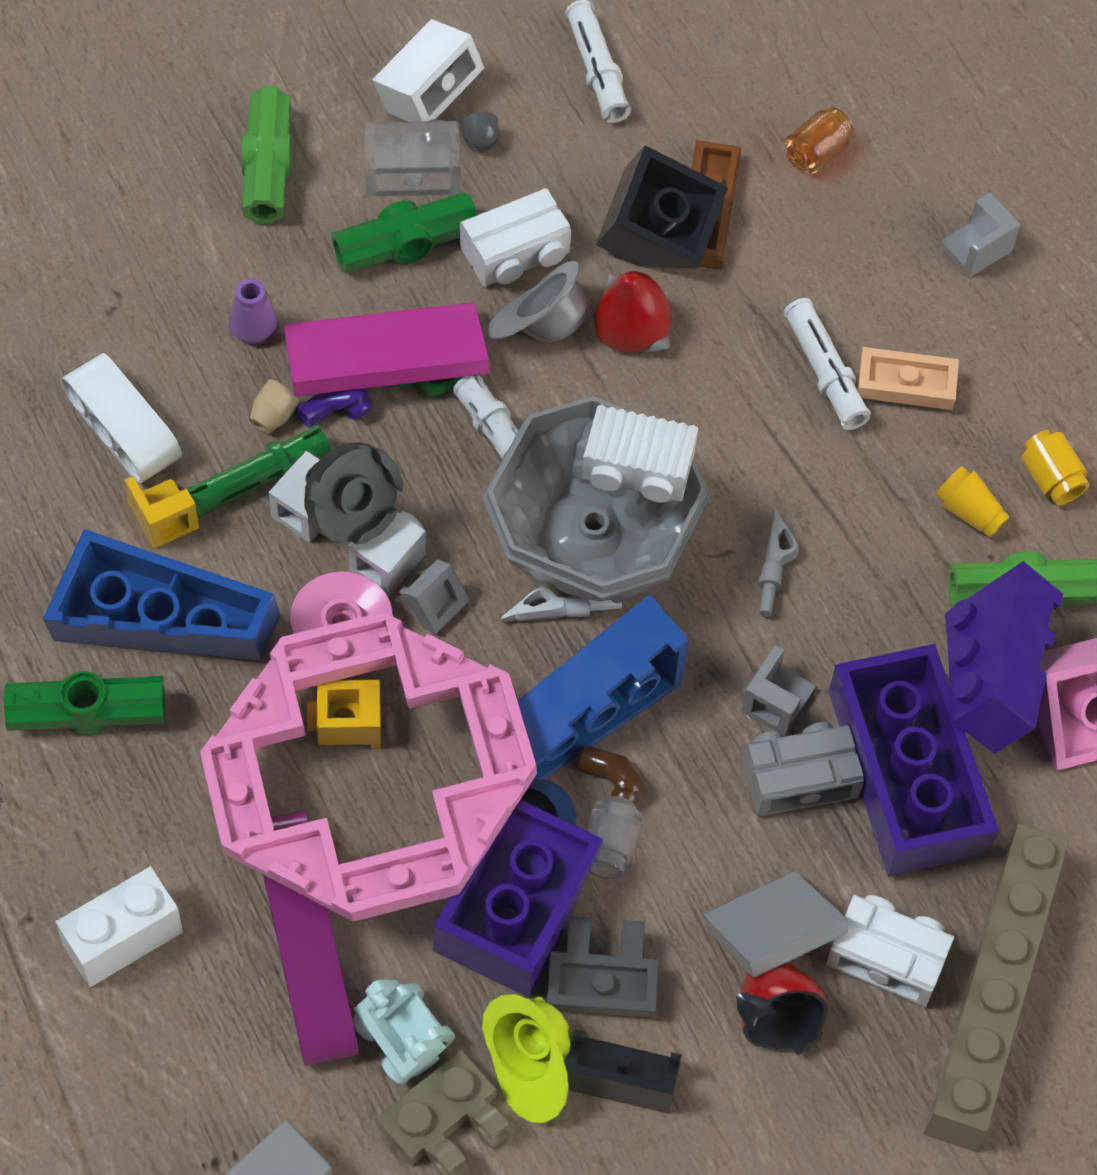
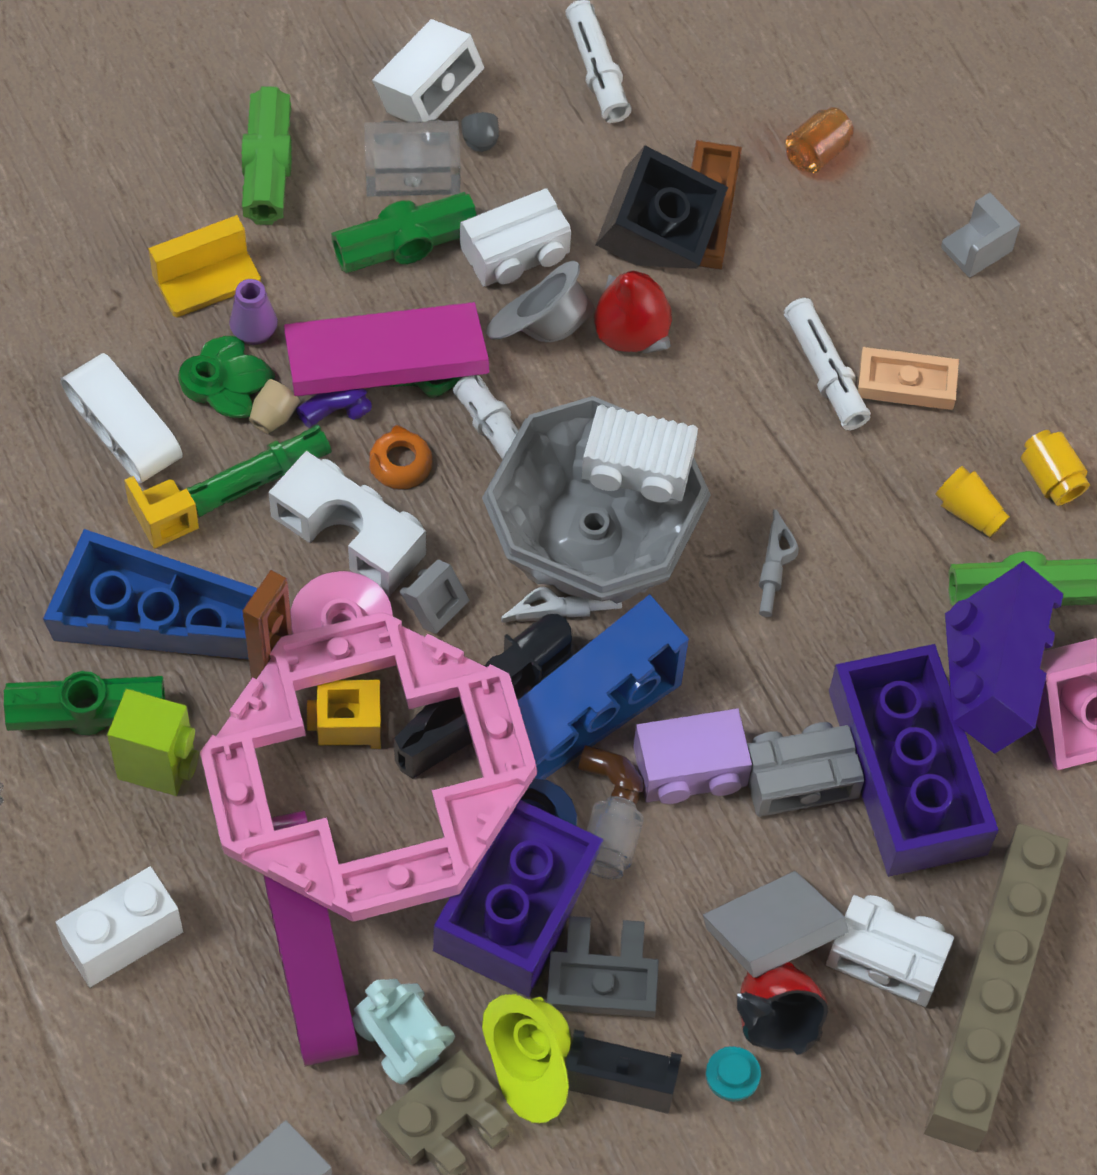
(152, 742): none -> lime brick
(202, 266): none -> yellow panel
(227, 379): none -> green plate
(266, 620): none -> dark orange tile
(352, 493): pearl dark grey tile -> none
(400, 476): none -> orange piece
(525, 658): none -> black arm
(692, 756): none -> lavender brick
(733, 1073): none -> teal plate
(776, 694): light grey panel -> none

